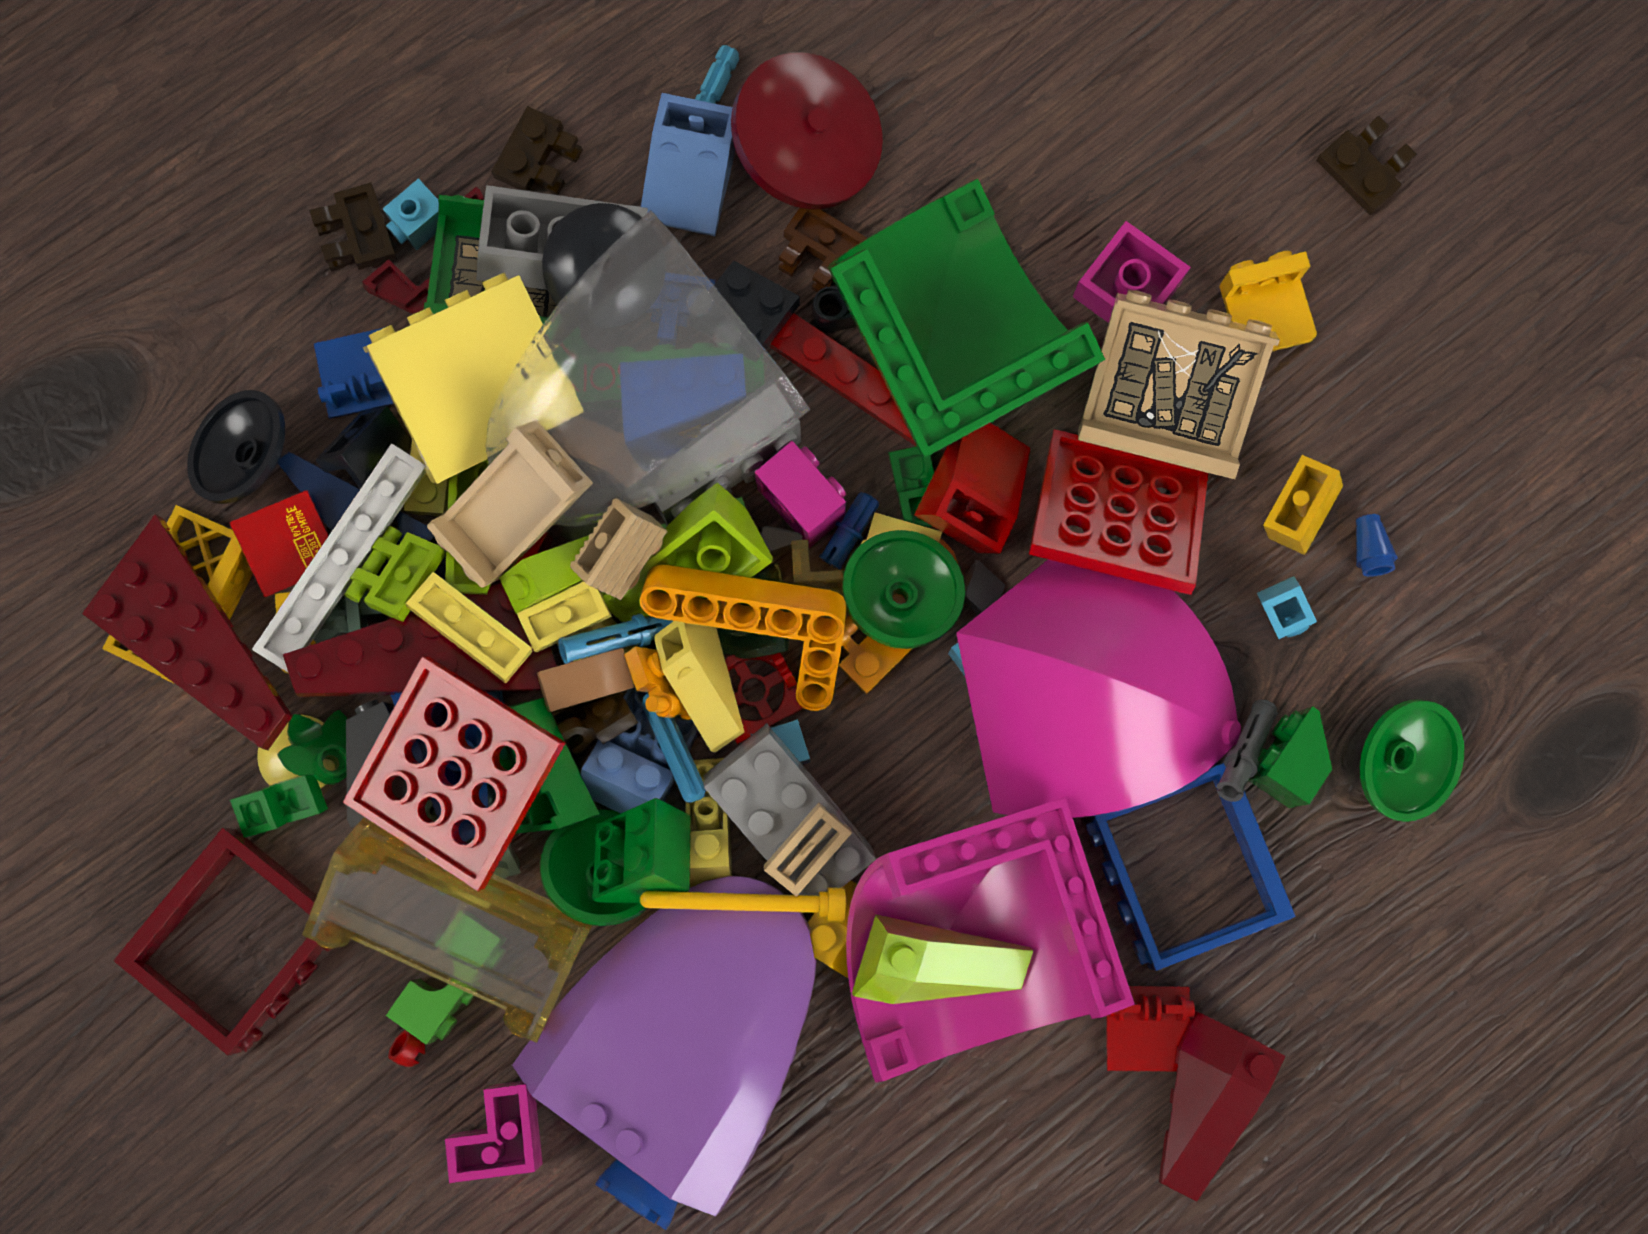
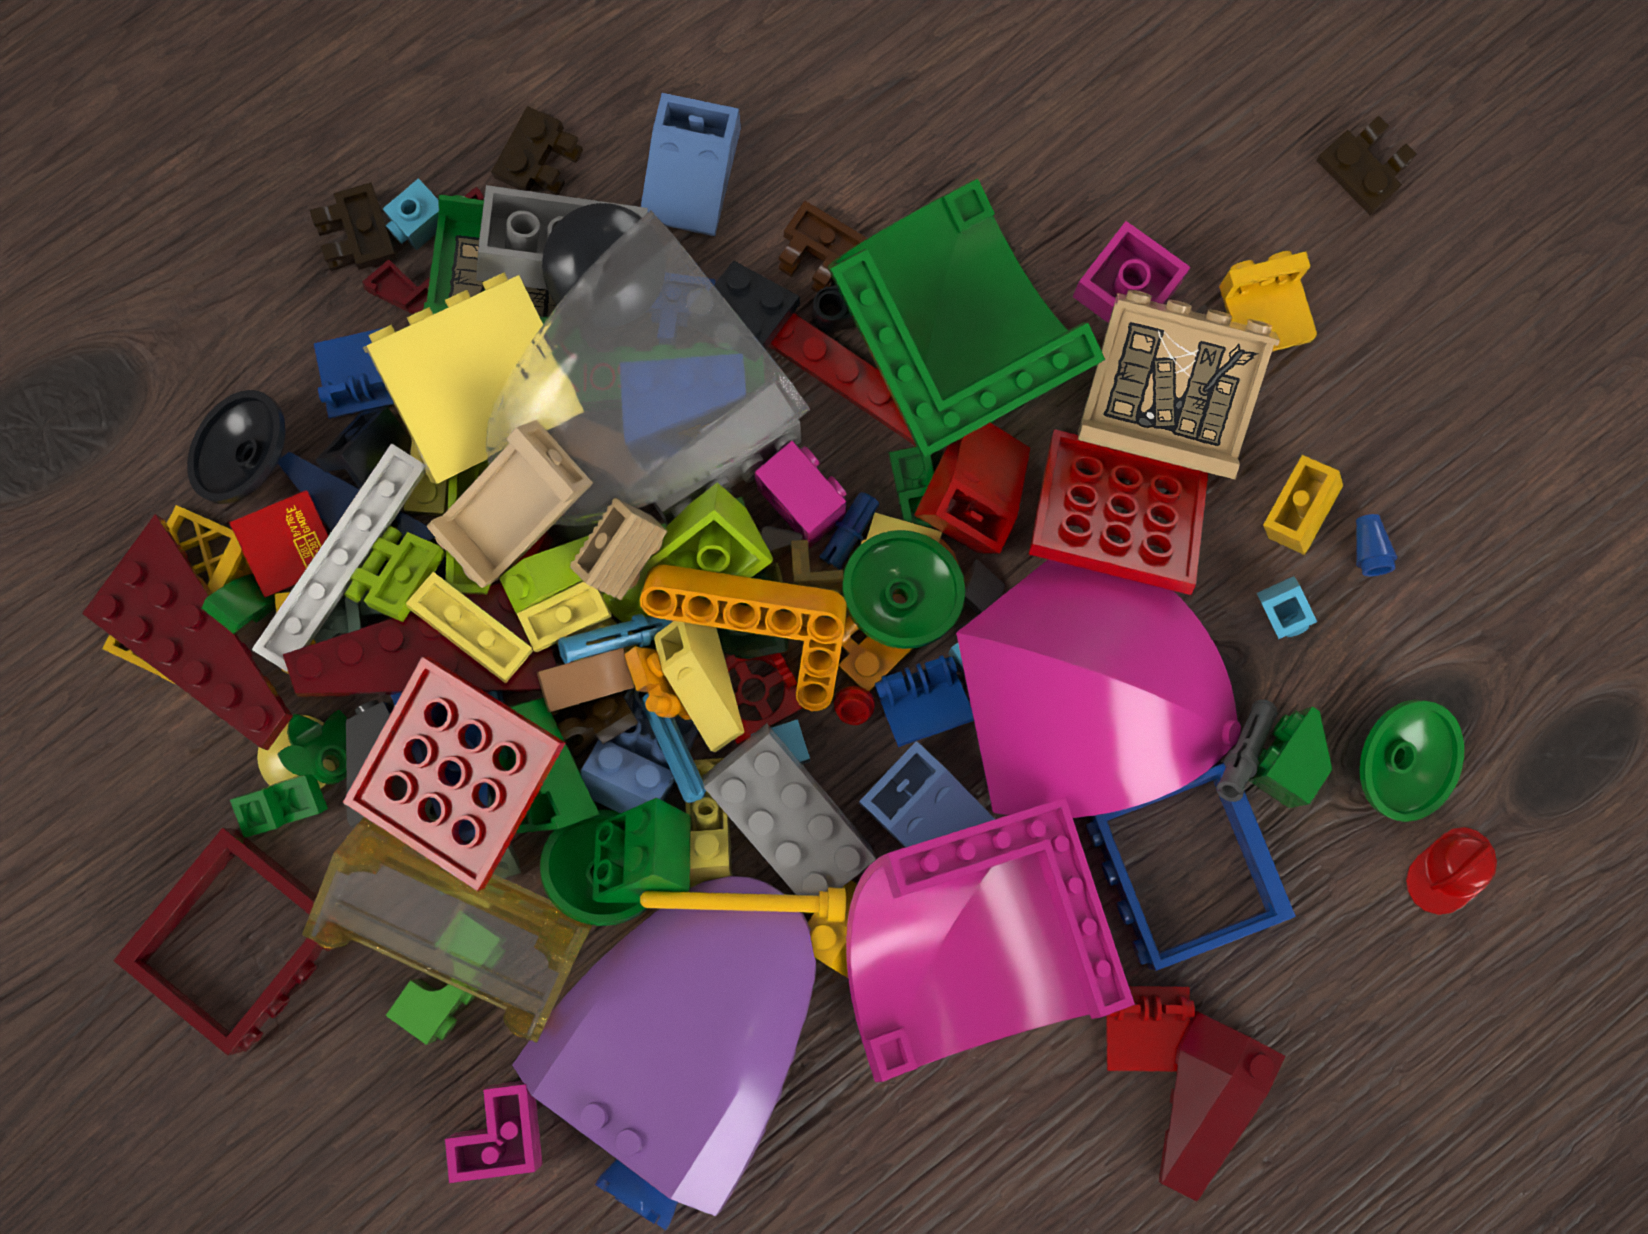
(239, 603): none -> green slope
(406, 1049): red hinge -> none
(718, 75): medium azure axle -> none
(806, 130): dark red dish -> none
(830, 821): tan tile -> none
(854, 705): none -> red plate
(922, 800): none -> medium blue slope
(924, 701): none -> blue hinge
(929, 963): lime wedge -> none
(1451, 871): none -> red piece

